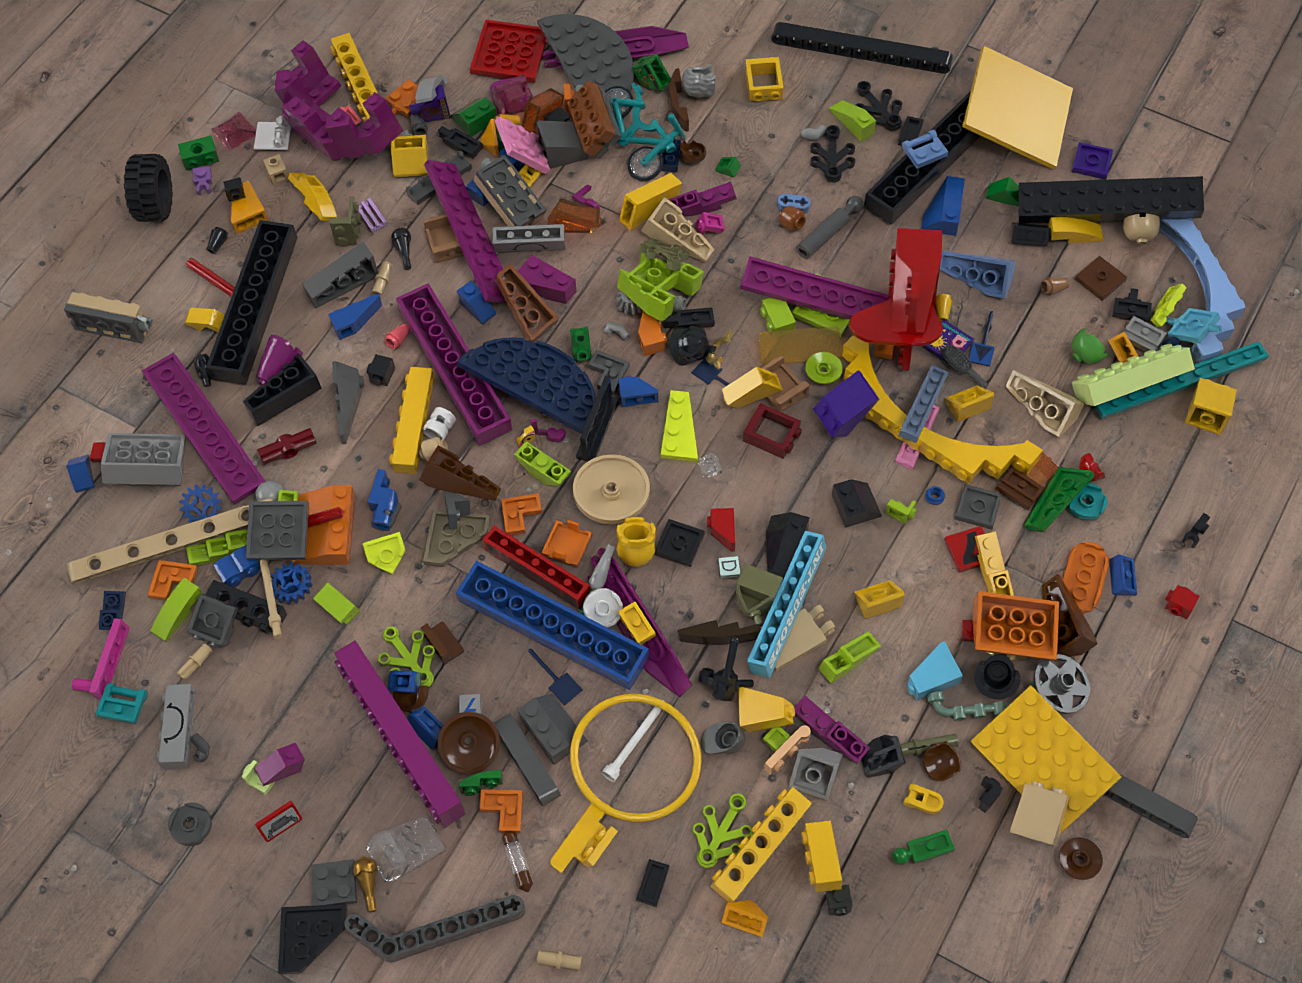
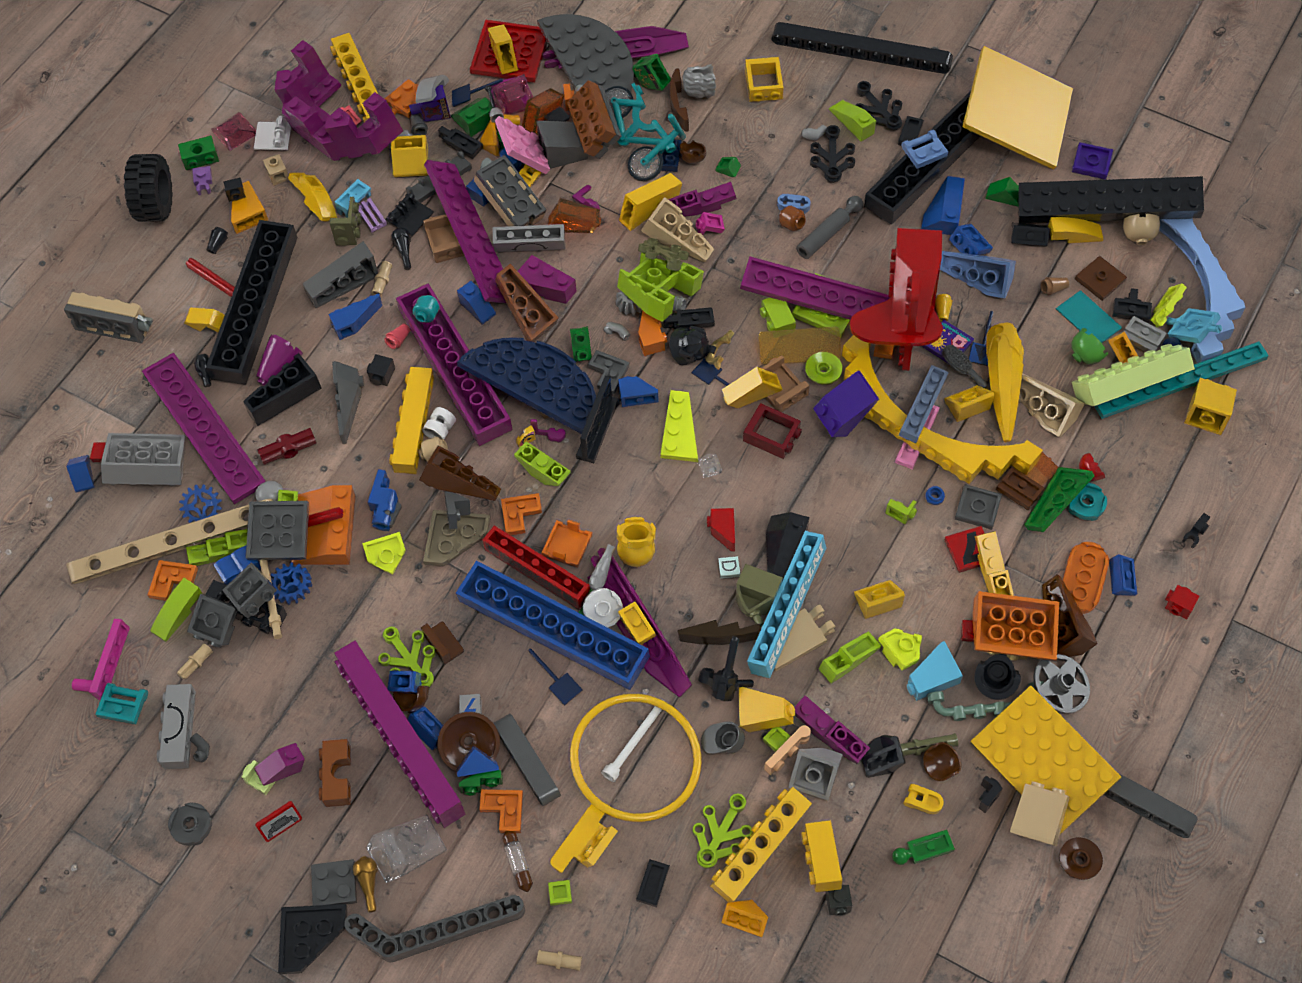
(112, 608): dark blue slope -> none
(249, 590): none -> dark grey plate
(333, 756): none -> dark orange arch
(336, 604): lime hinge -> none
(357, 190): none -> medium azure hinge
(409, 214): none -> black hinge
(426, 308): none -> teal head
(463, 93): none -> dark blue piece
(475, 763): none -> blue slope
(494, 112): none -> hinge
(503, 49): none -> yellow slope
(549, 726): dark grey slope -> none
(560, 892): none -> lime plate
(611, 489): tan dish -> none
(679, 542): black plate -> none
(855, 502): black slope -> none
(901, 648): none -> neon yellow plate
(969, 240): none -> blue bracket
(1005, 374): none -> yellow piece
(1087, 314): none -> teal window

